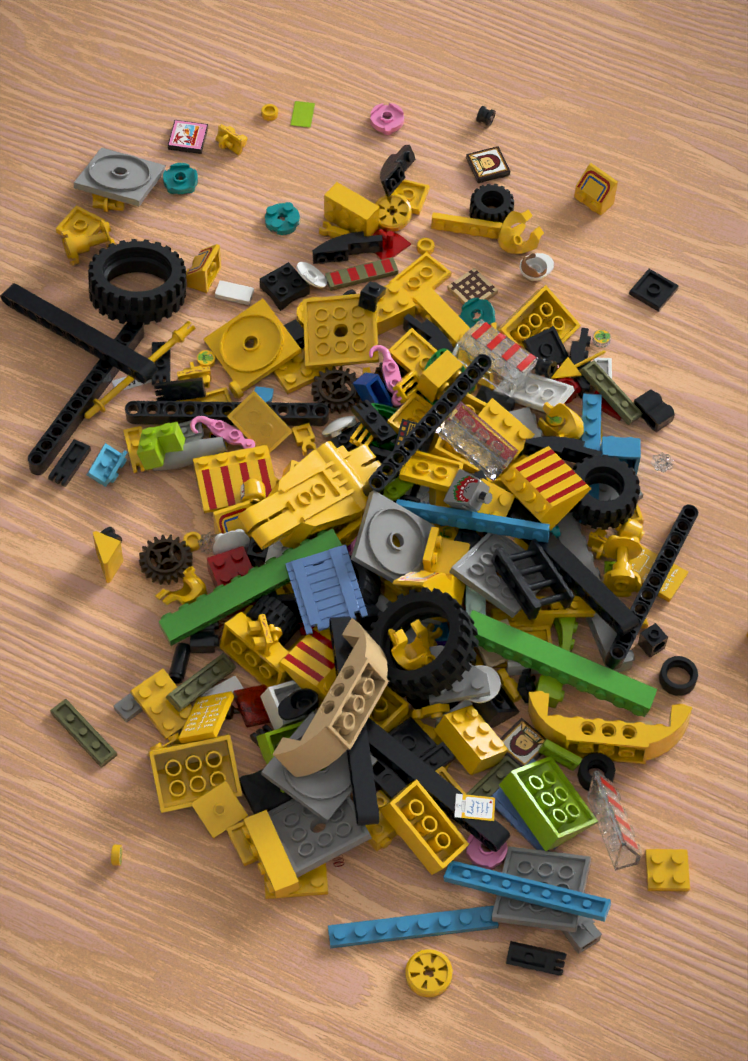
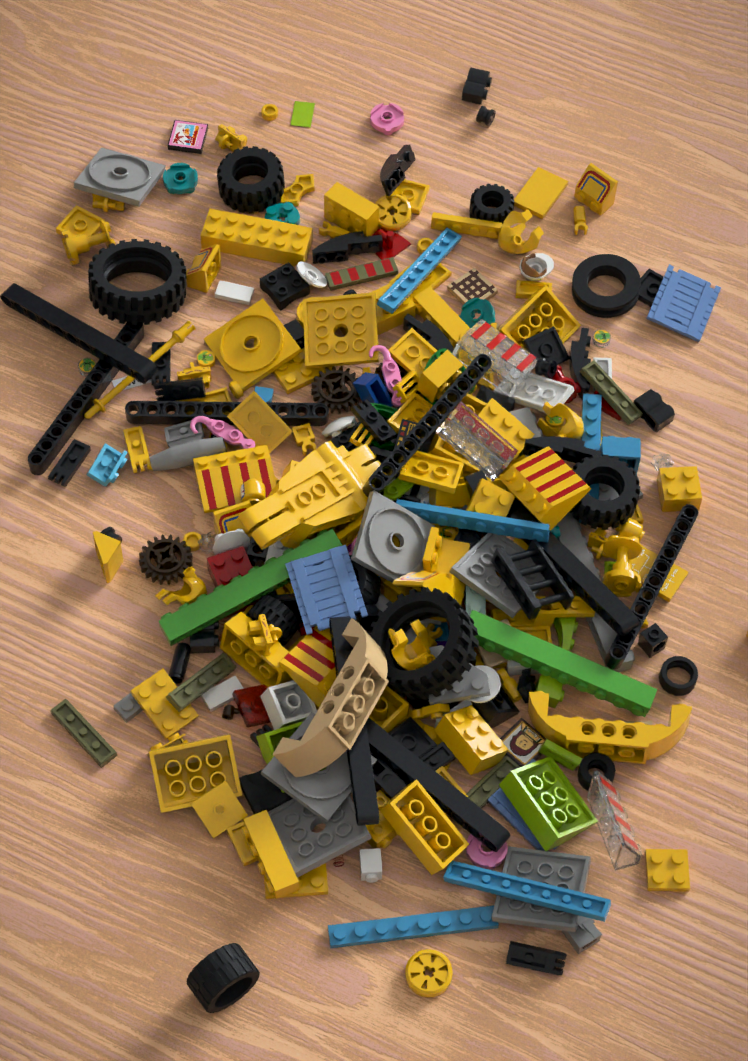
(86, 365): none -> tile
(116, 855): yellow tile -> none
(158, 441): lime brick -> none
(206, 717): yellow tile -> none
(222, 977): none -> black tyre
(246, 163): none -> black tyre
(257, 237): none -> yellow brick
(298, 703): black cap -> none
(302, 185): none -> yellow tile
(370, 865): none -> white brick
(371, 295): black bracket -> none
(419, 270): none -> dark azure plate
(467, 492): light grey torso -> none
(474, 807): white sticker -> none
(476, 86): none -> black brick
(488, 164): tile -> none
(526, 289): none -> yellow tile
(540, 192): none -> yellow tile
(568, 369): yellow piece -> none
(580, 219): none -> yellow bar
(606, 305): none -> black tyre
(678, 488): none -> yellow brick
(683, 303): none -> medium blue door

